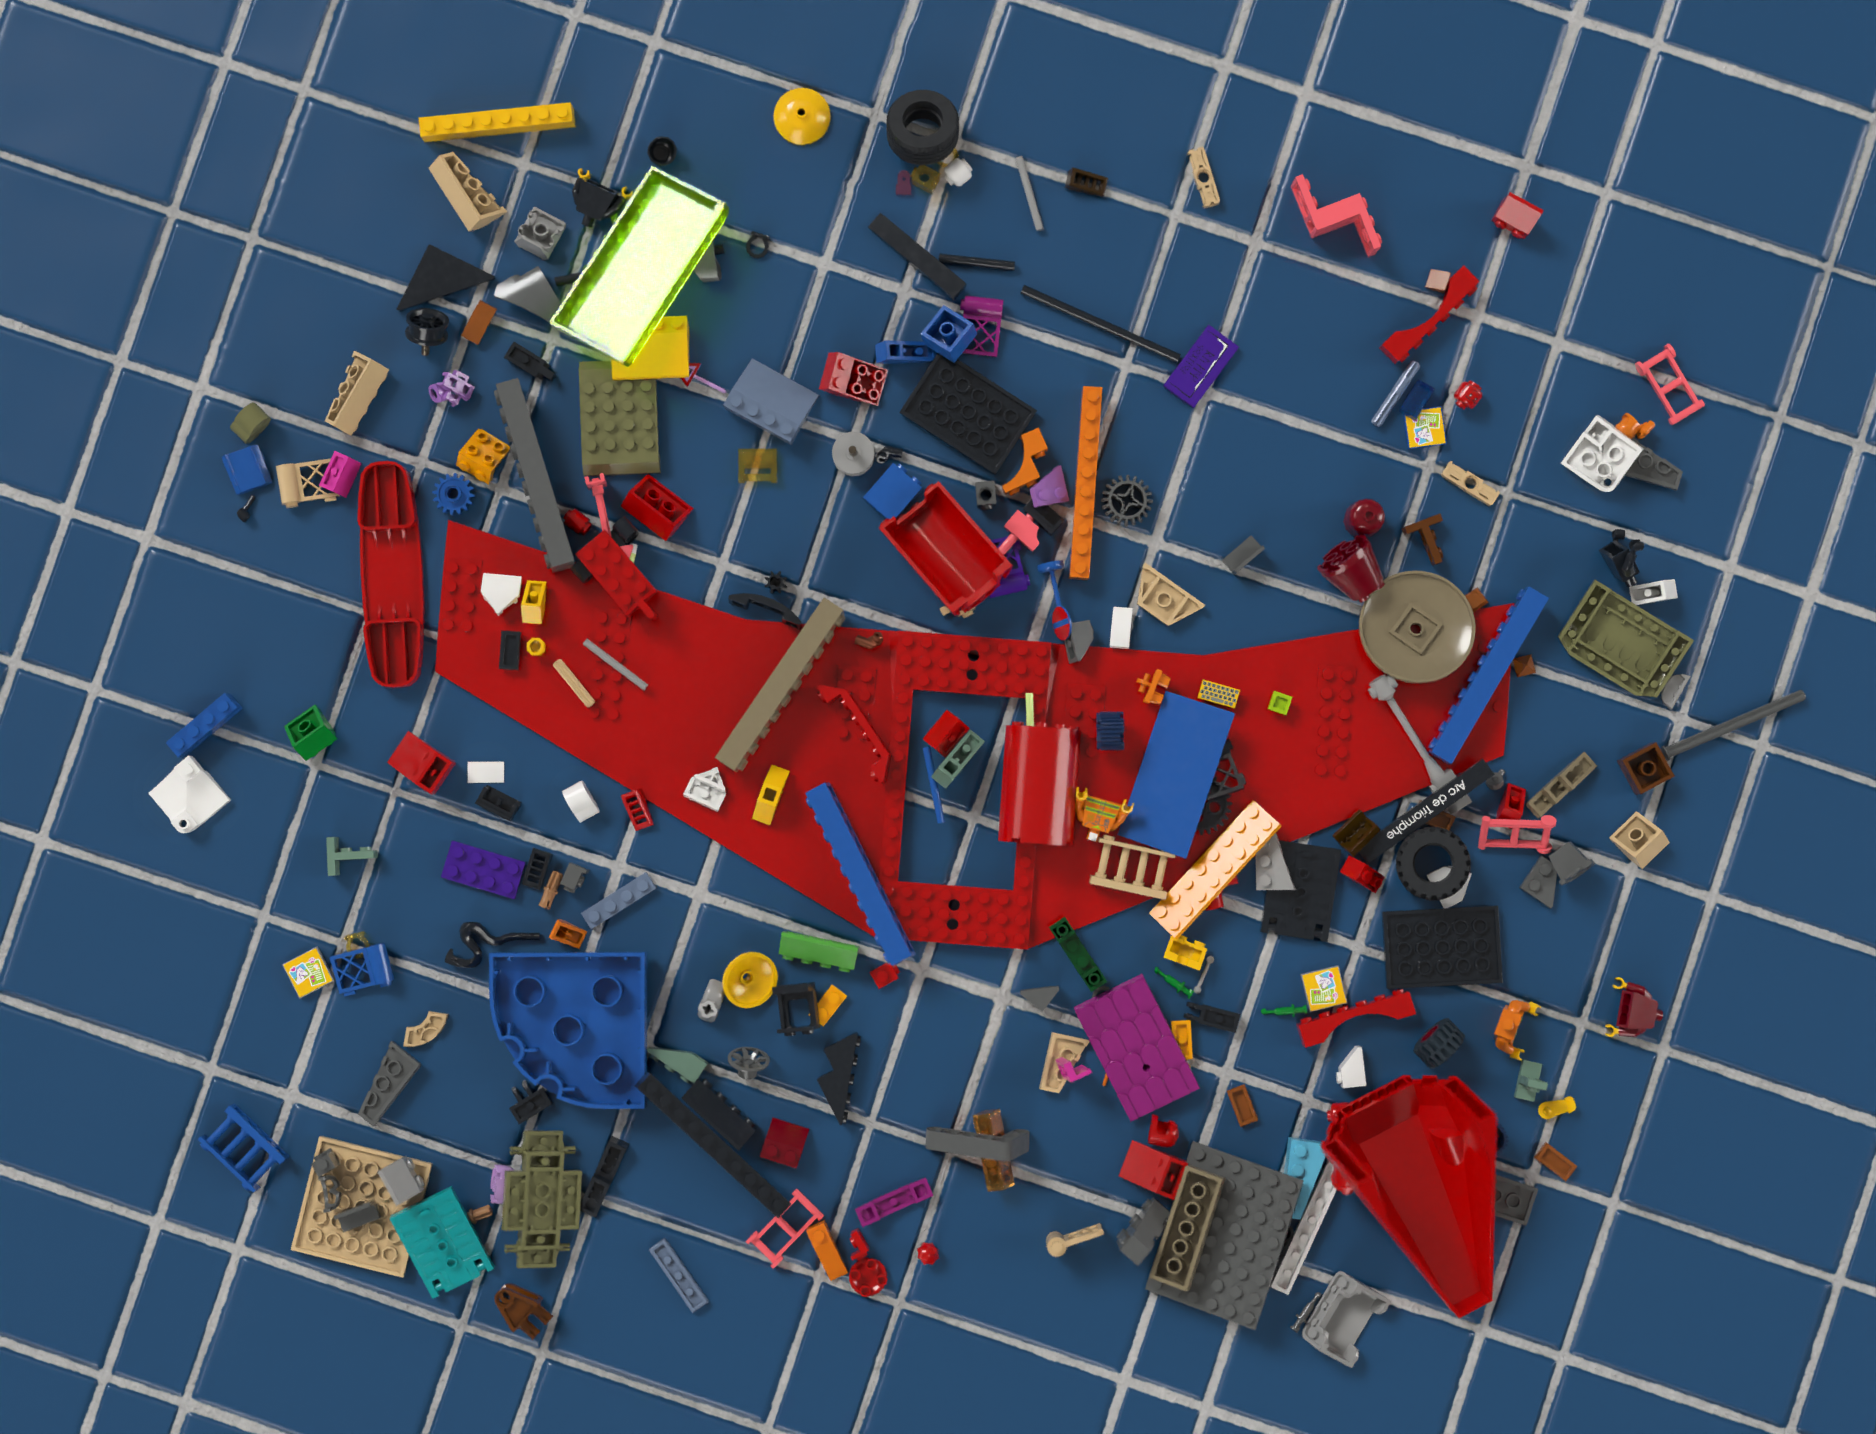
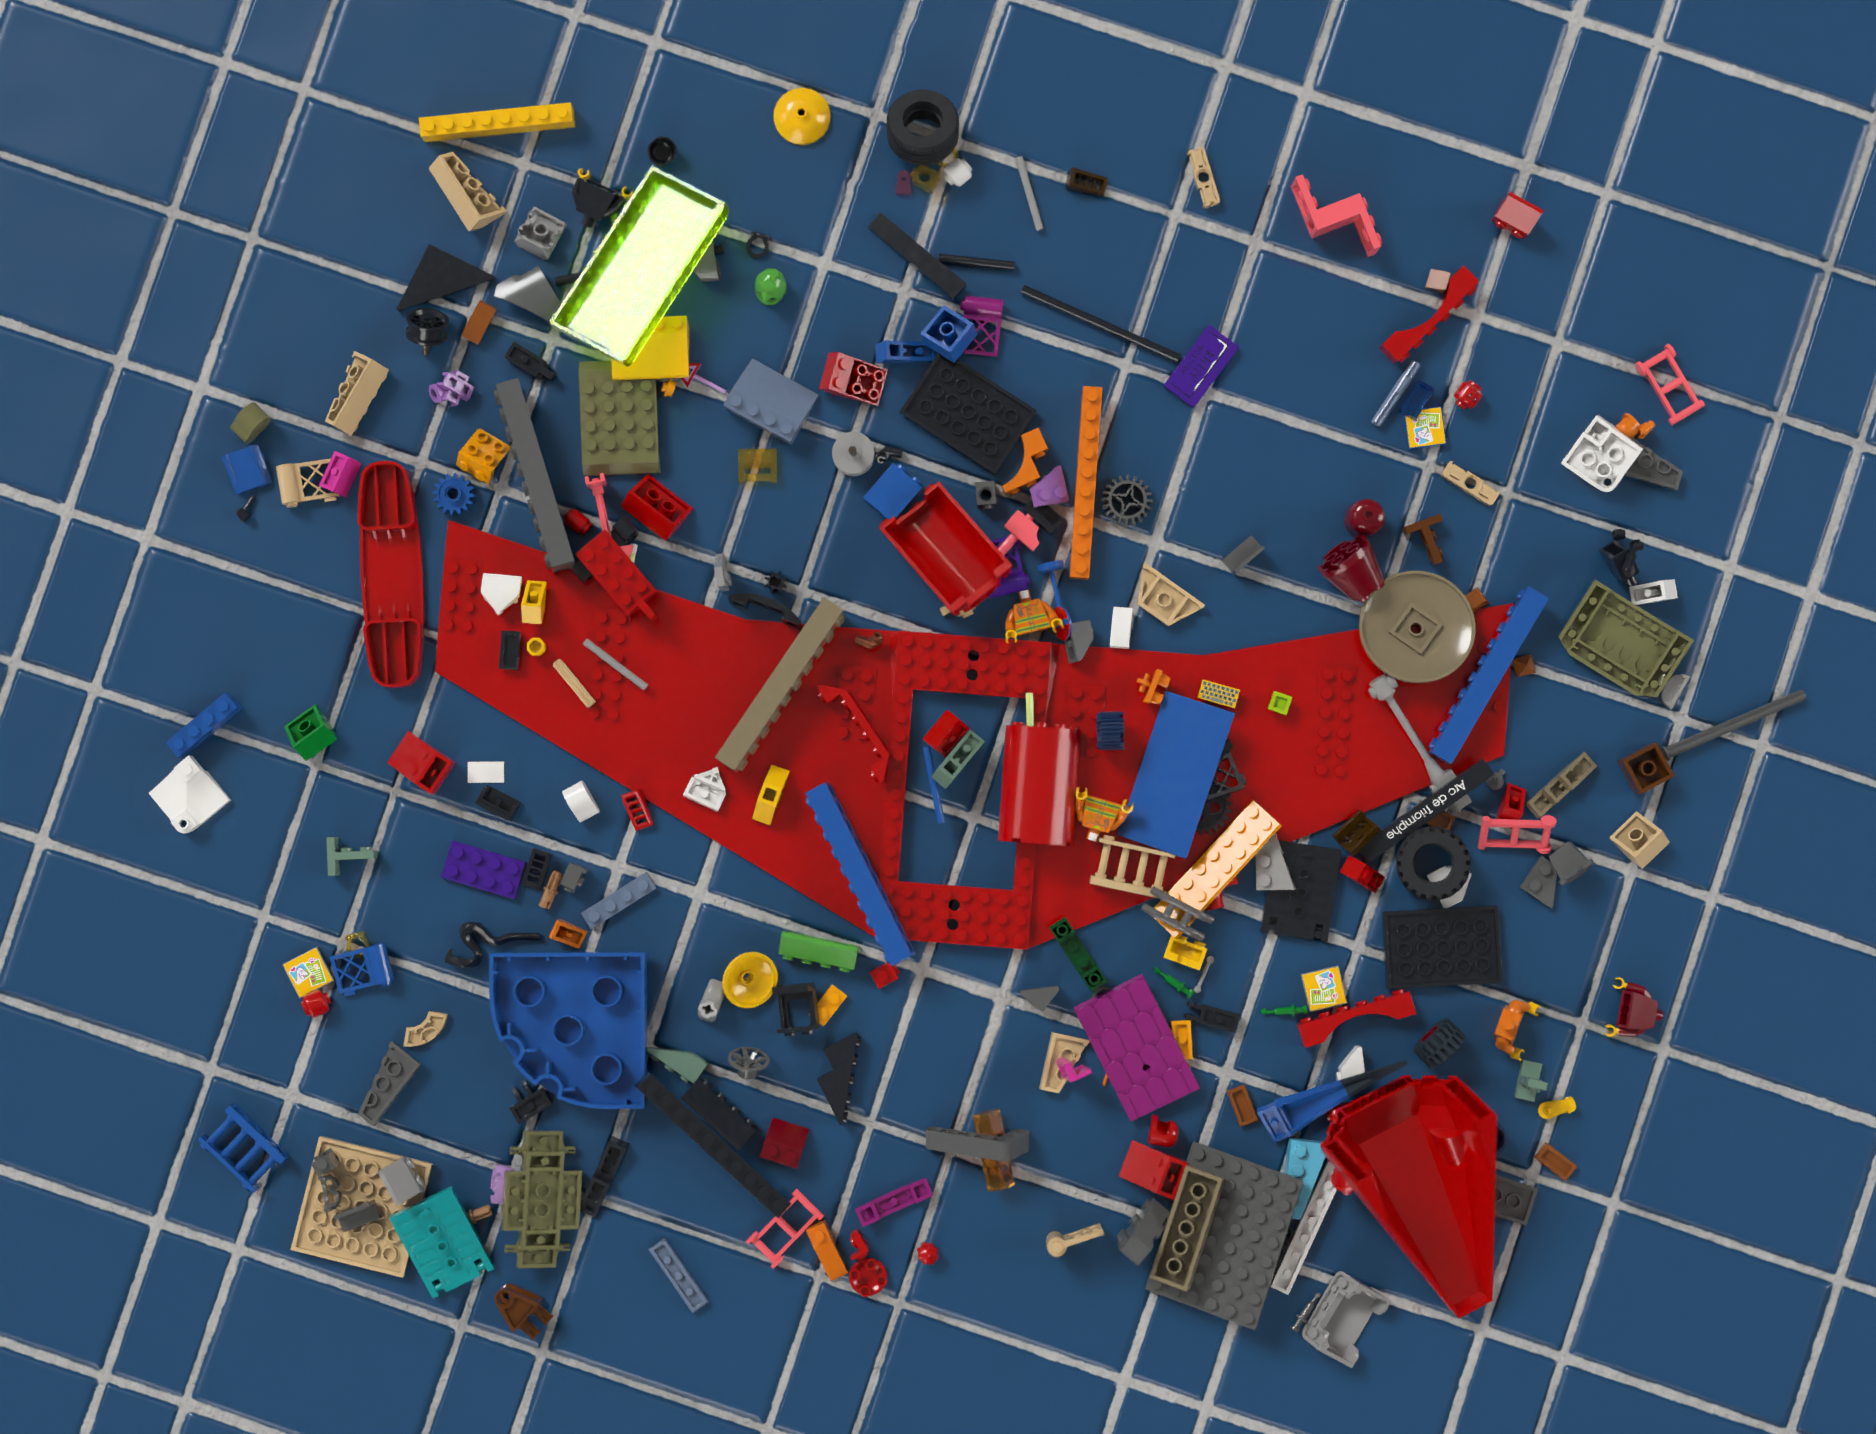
(315, 1003): none -> red head
(668, 388): none -> light orange plate
(722, 576): none -> light grey wing
(770, 285): none -> bright green piece
(1030, 617): none -> orange torso
(1172, 903): none -> dark grey piece
(1297, 1110): none -> blue plate

